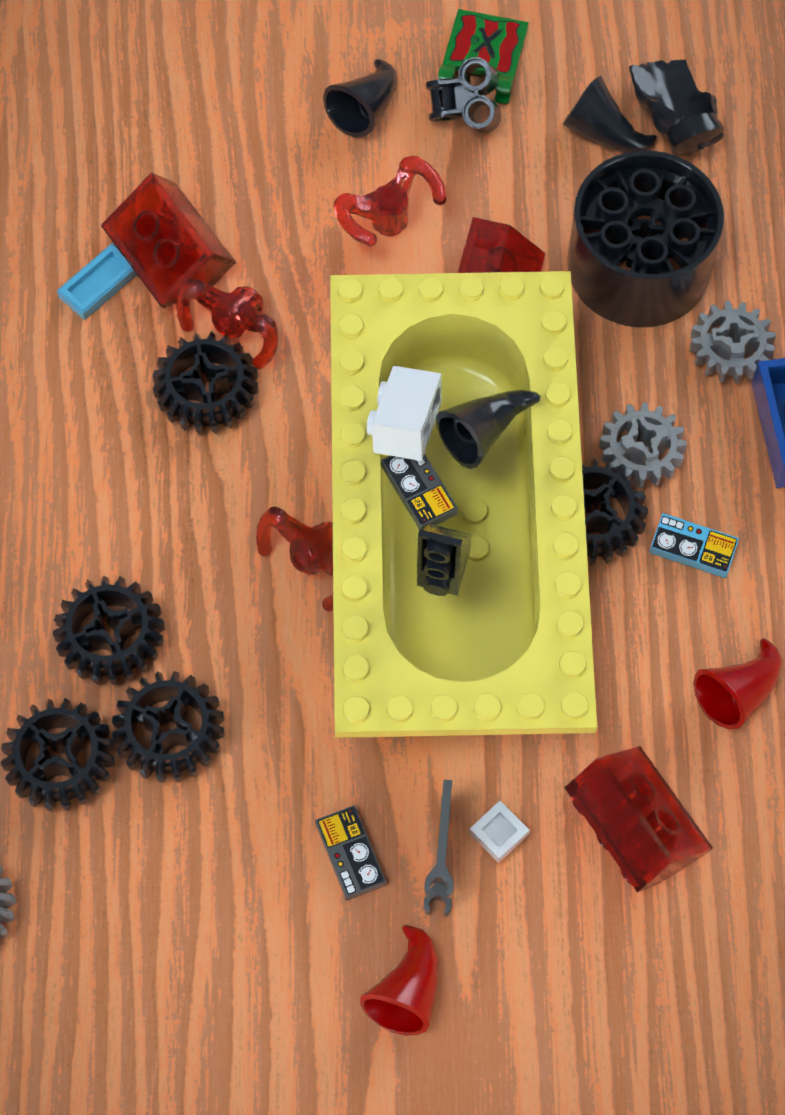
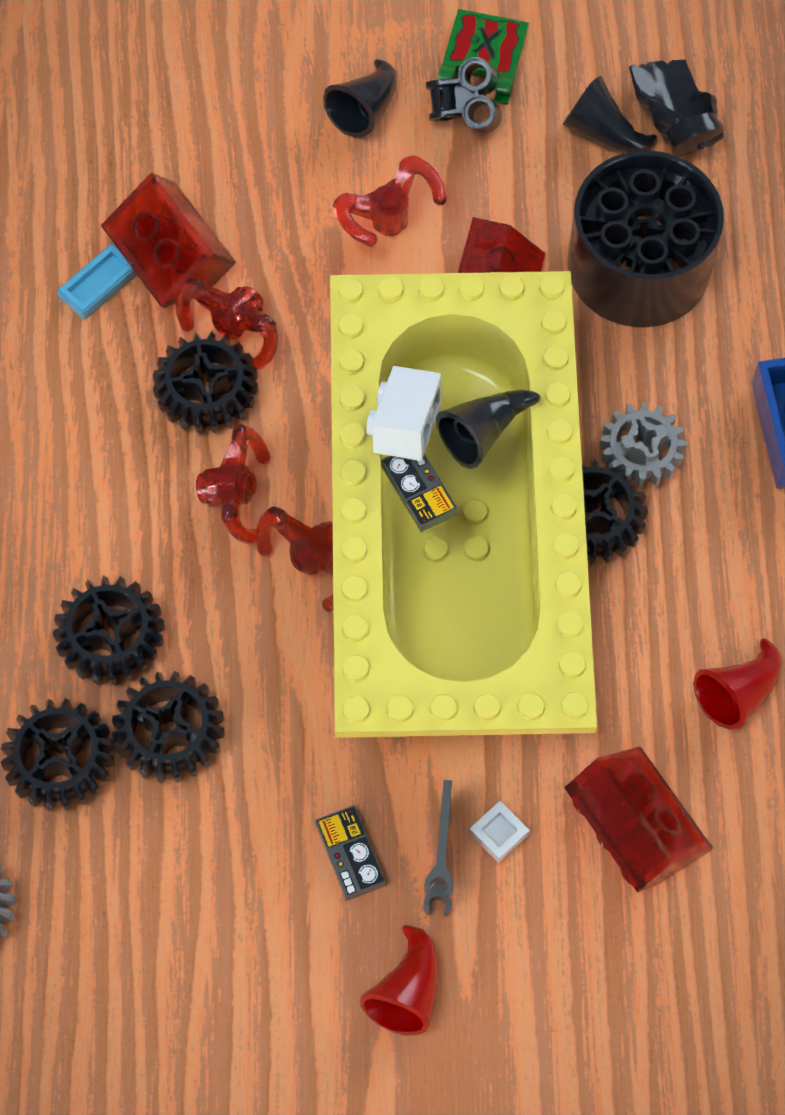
(233, 482): none -> clear red piece
(441, 559): black slope -> none
(694, 545): tile -> none
(730, 343): light grey gear -> none

